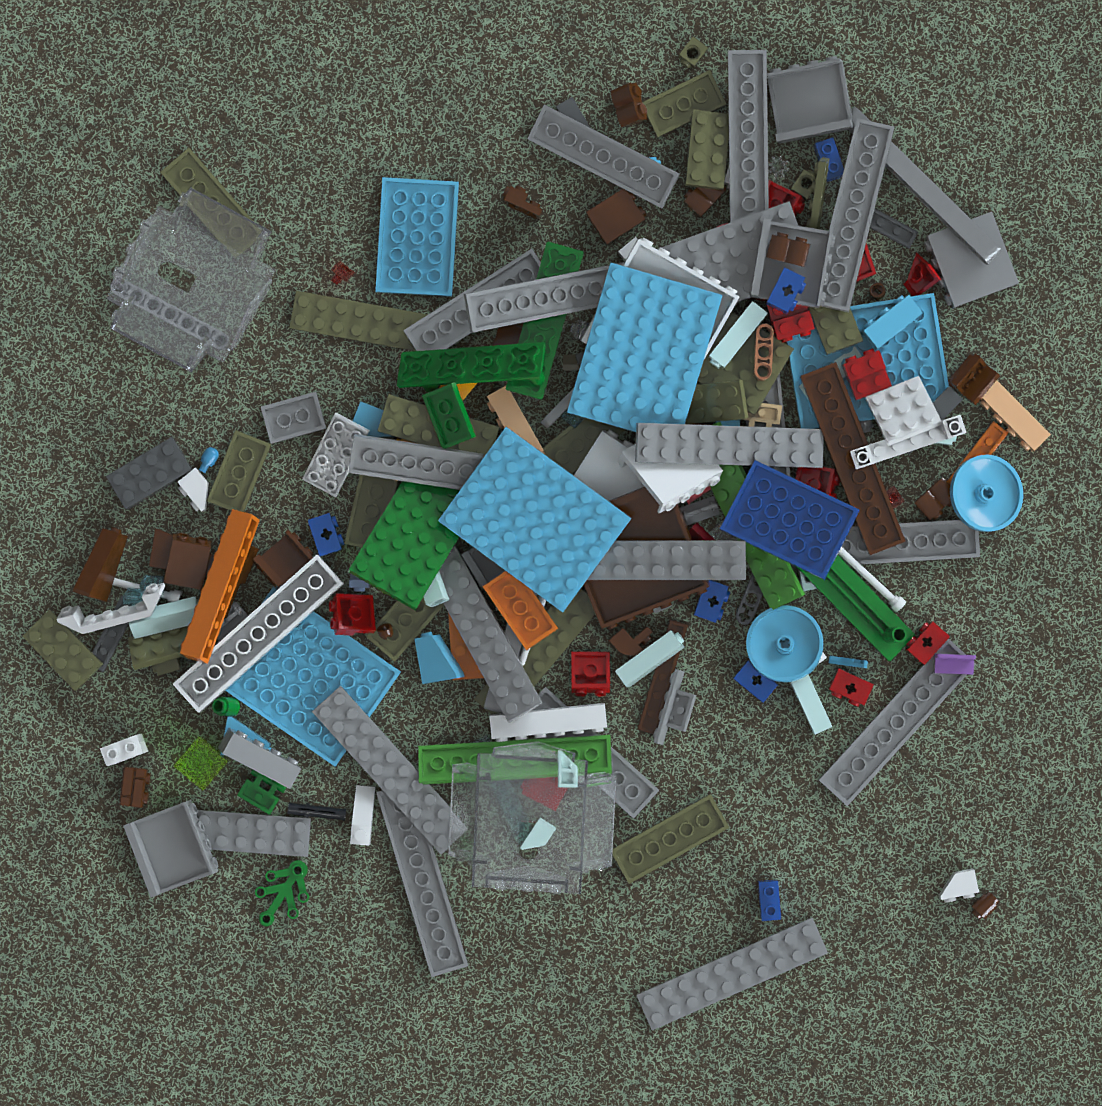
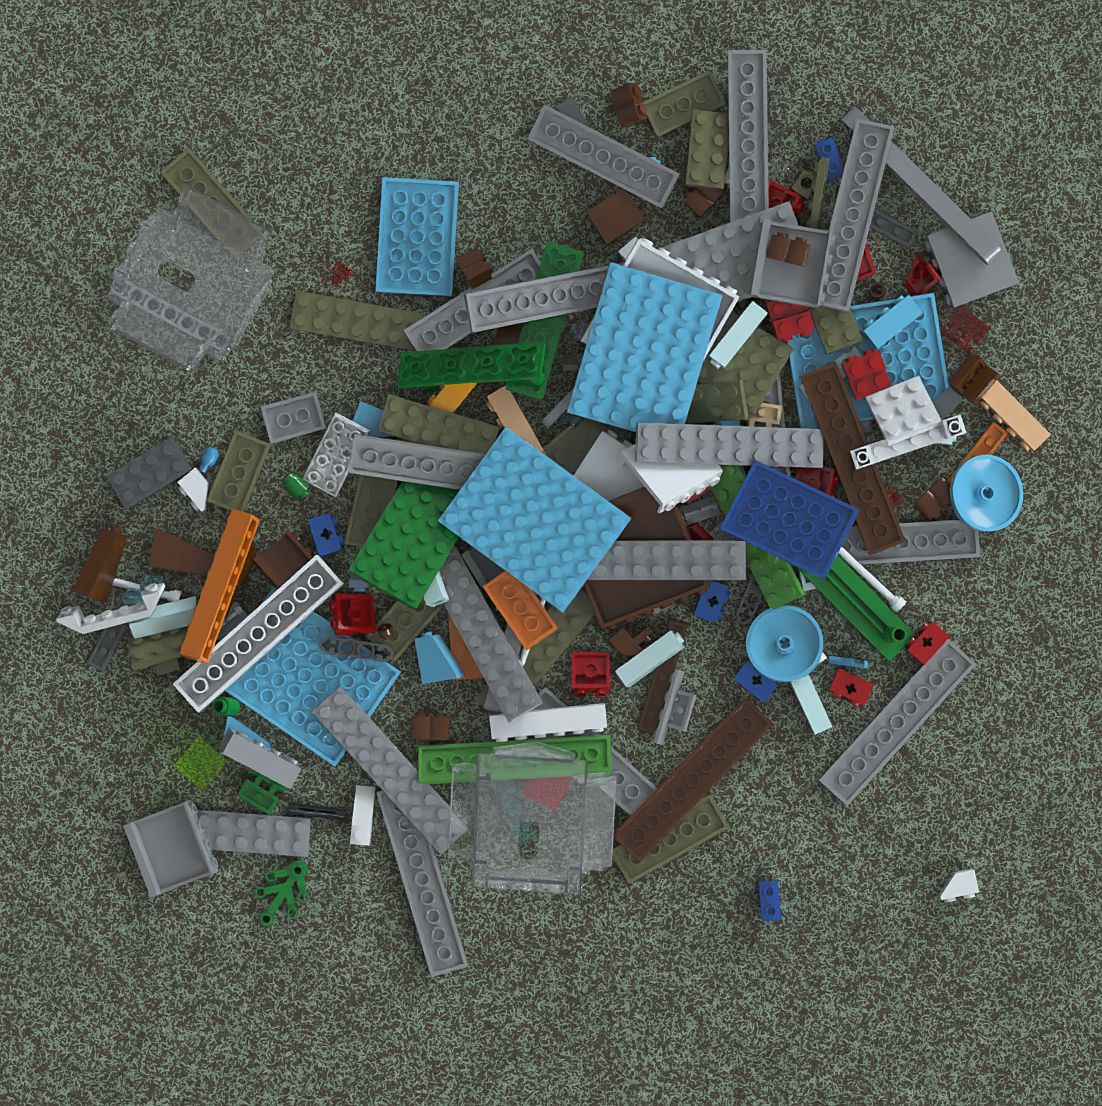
(62, 650): olive plate -> none
(124, 749): white panel -> none
(134, 787): reddish brown brick -> none
(187, 561): reddish brown panel -> none
(296, 486): none -> green brick
(356, 647): none -> dark grey beam
(430, 727): none -> reddish brown brick
(449, 415): green plate -> none
(474, 268): none -> reddish brown brick
(517, 199): reddish brown plate -> none
(538, 835): light aqua tile -> none
(567, 772): light aqua tile -> none
(692, 780): none -> reddish brown plate
(698, 47): olive brick -> none
(732, 973): light grey plate -> none
(768, 344): nougat beam -> none
(778, 299): blue brick -> none
(810, 100): light grey panel -> none
(954, 664): medium lavender panel -> none
(969, 324): none -> clear red plate
(984, 906): reddish brown brick -> none

